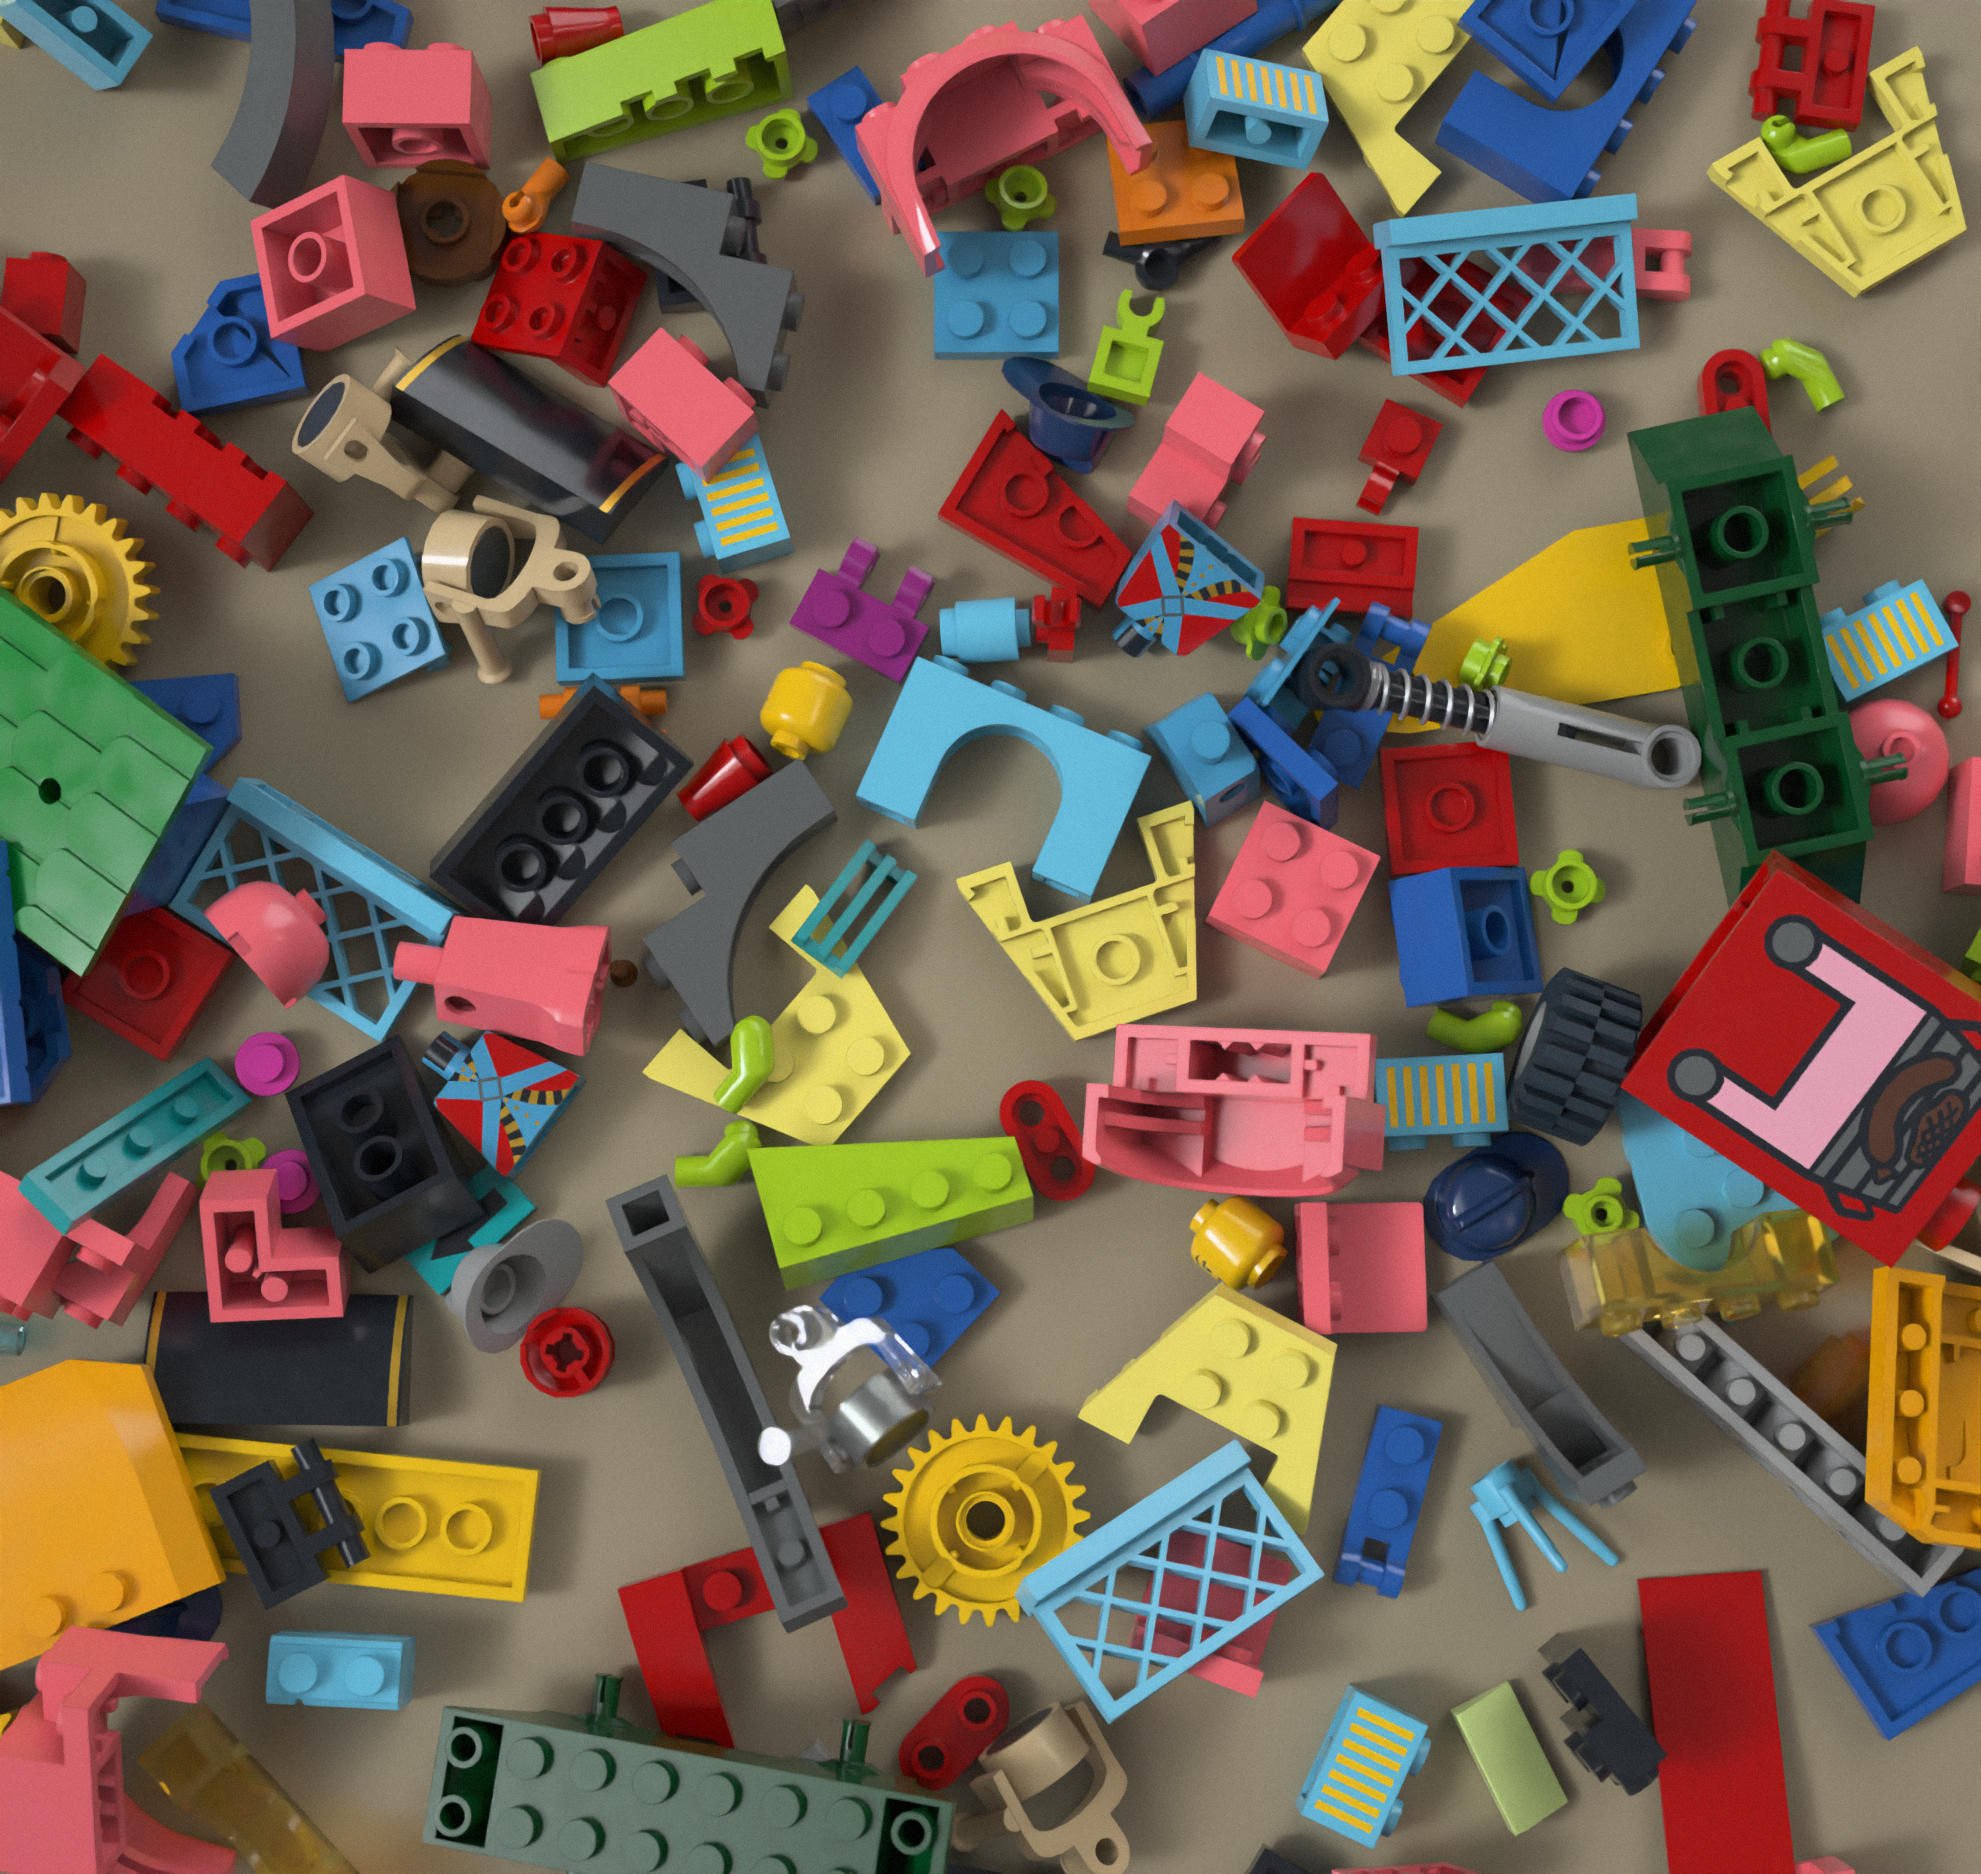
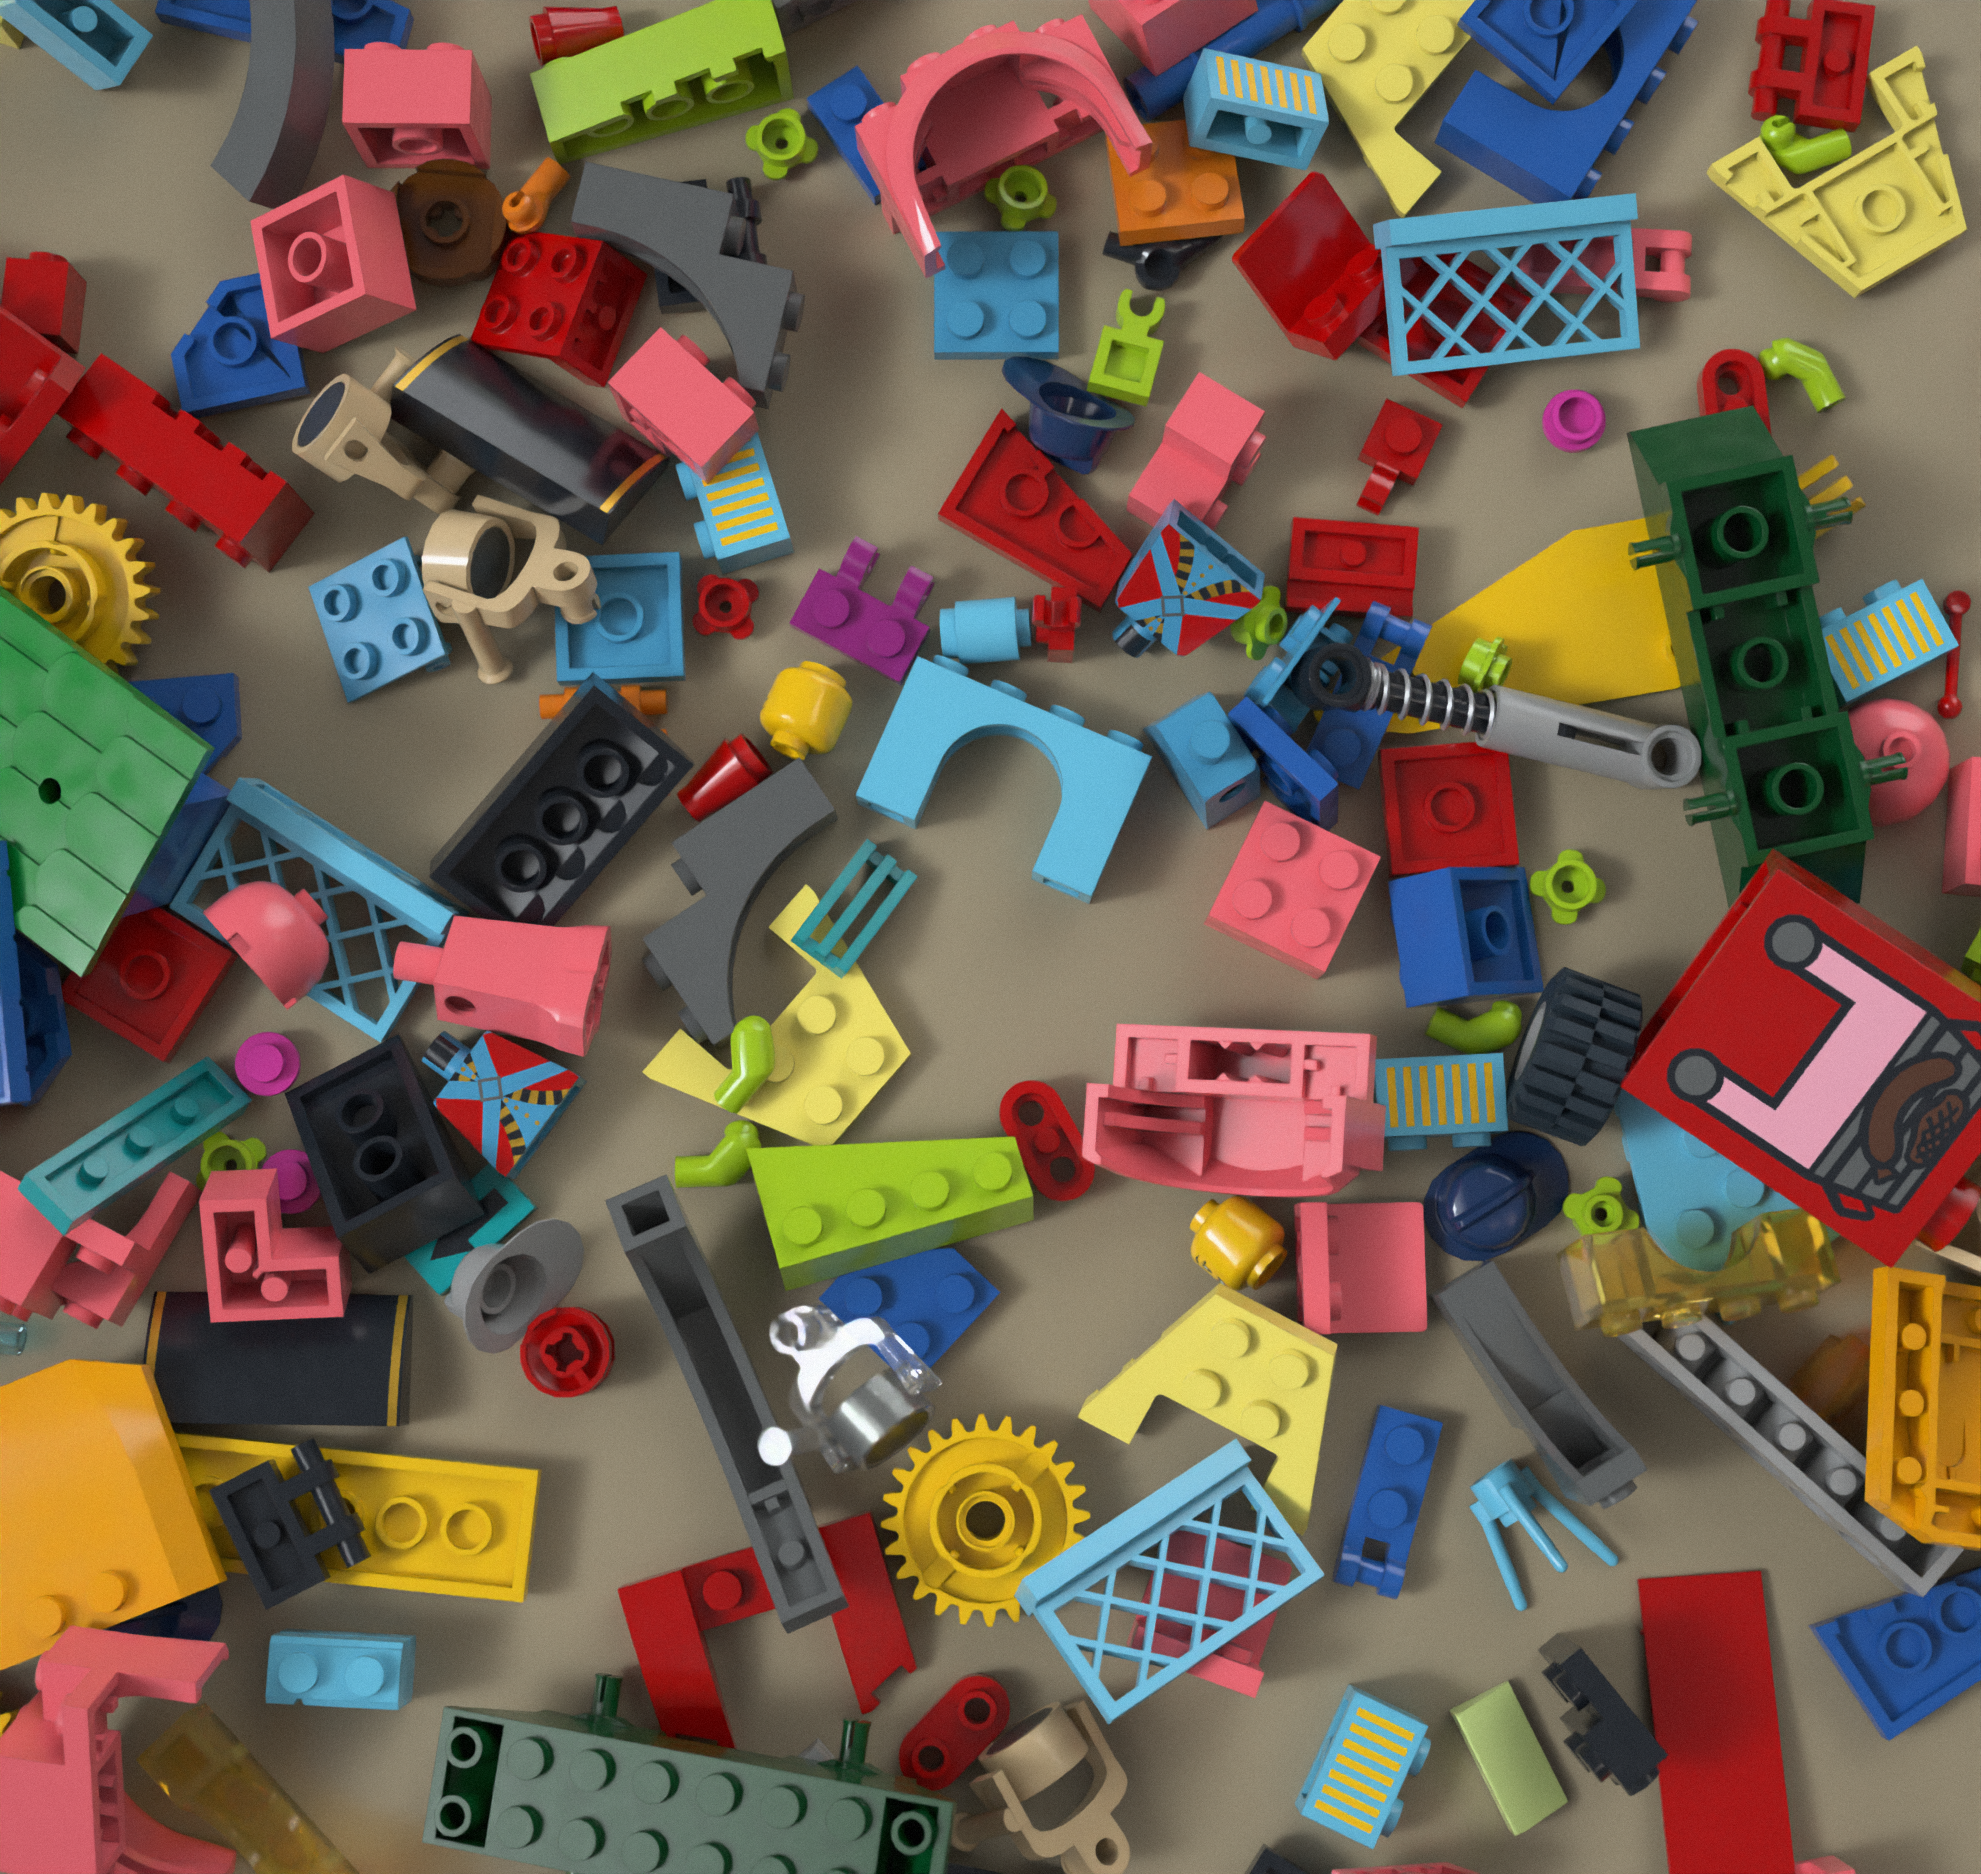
(623, 973): reddish brown piece -> none
(1113, 956): light yellow wing -> none

